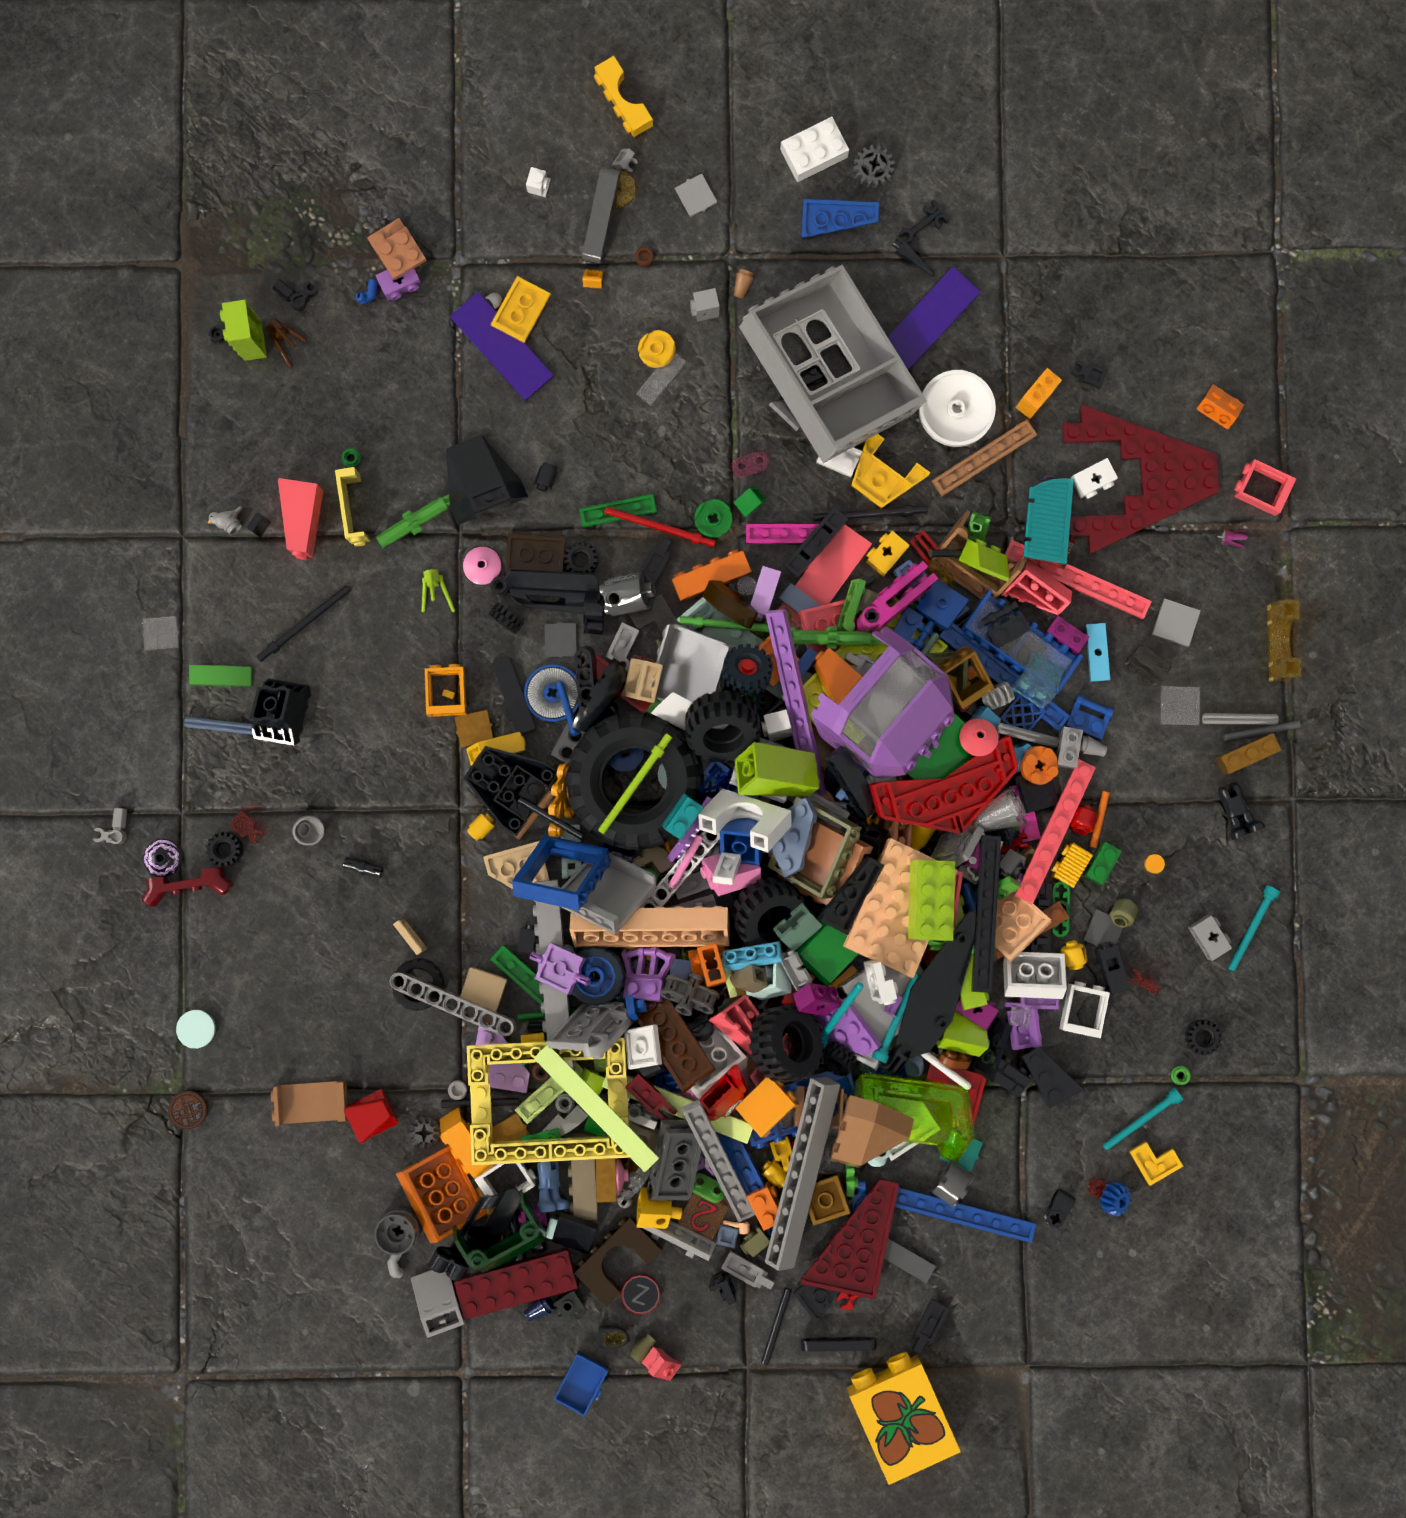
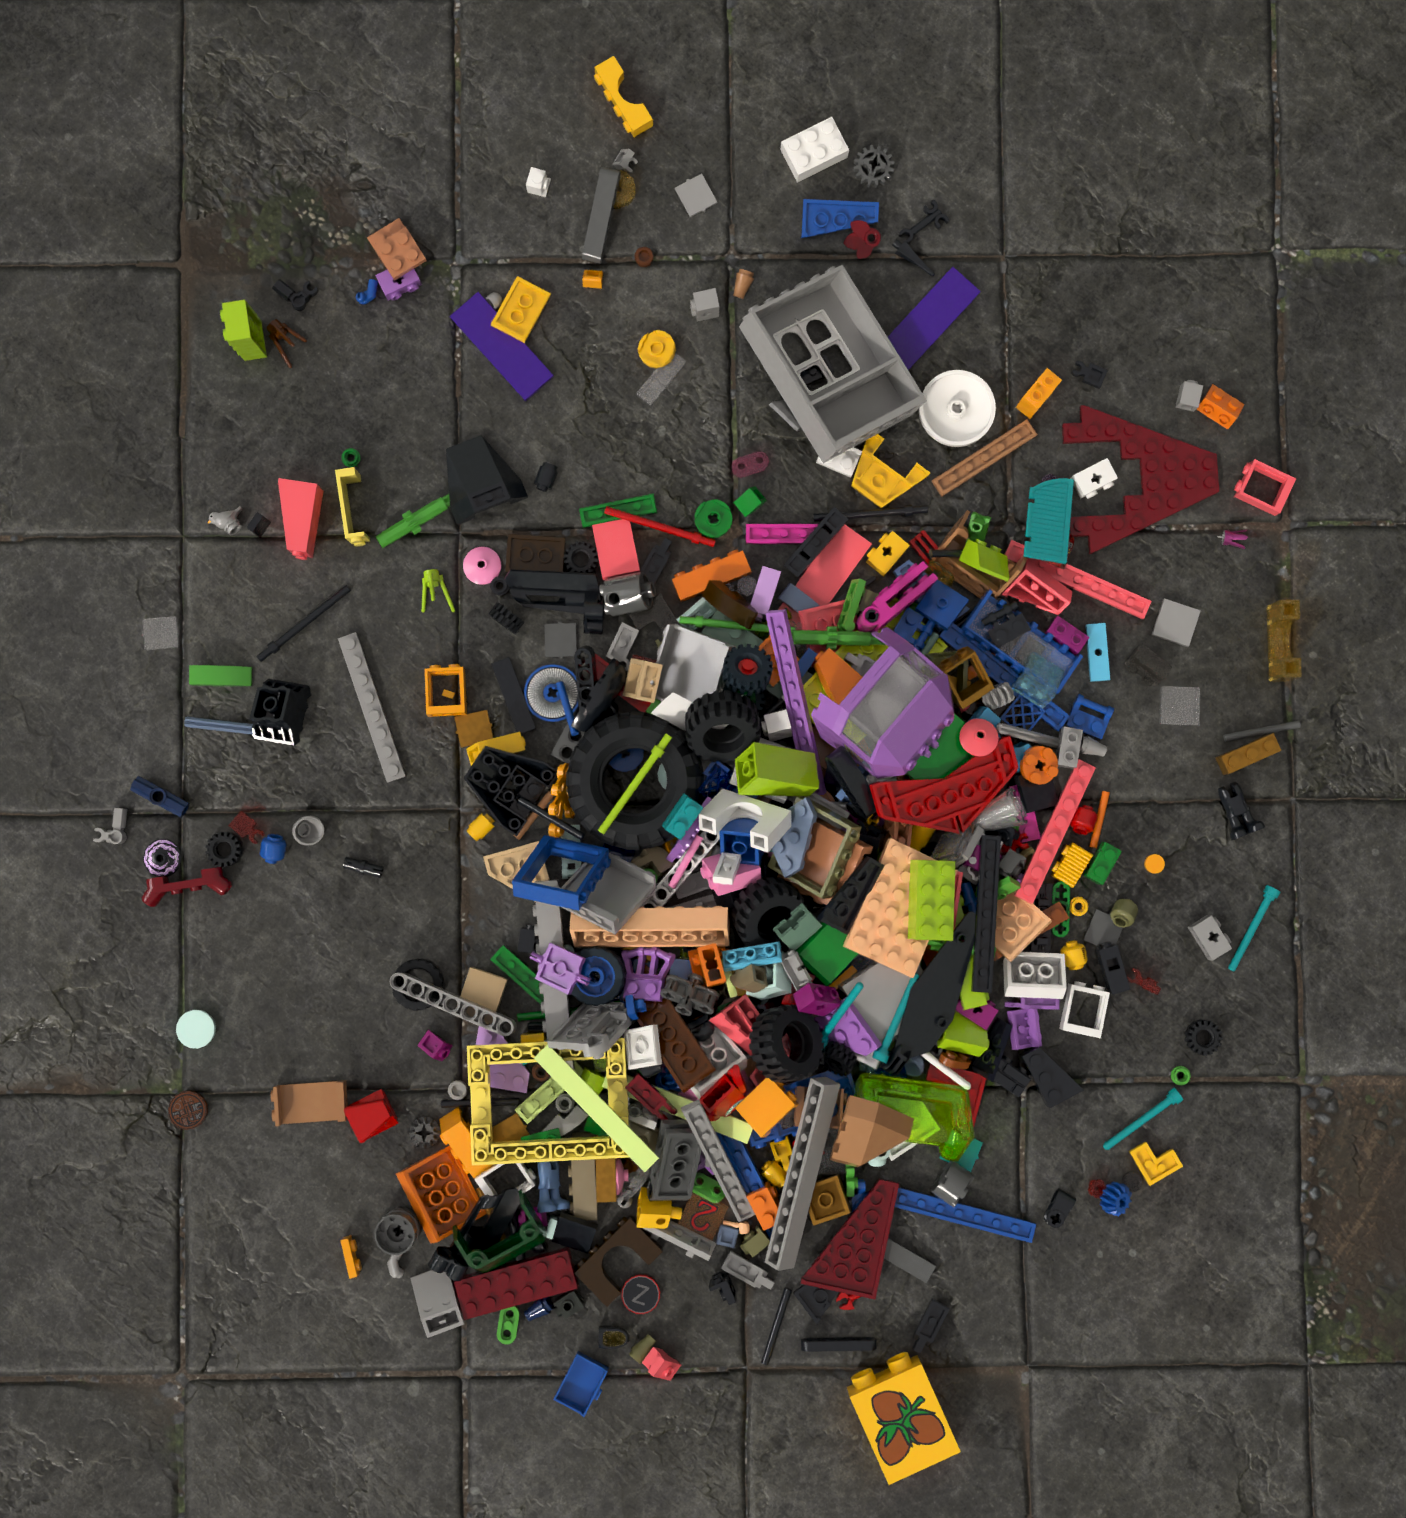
(170, 801): none -> dark blue piece
(213, 334): black plate -> none
(273, 848): none -> blue head
(353, 1264): none -> light orange plate
(371, 707): none -> light grey plate
(410, 936): tan tile -> none
(435, 1046): none -> magenta bracket
(508, 1323): none -> bright green plate
(615, 548): none -> coral tile
(859, 240): none -> dark red plate
(881, 989): white plate -> none
(892, 1008): medium lavender piece -> none
(1020, 1016): clear tile -> none
(1084, 906): none -> yellow plate
(1189, 395): none -> light grey brick
(1224, 718): light grey axle -> none

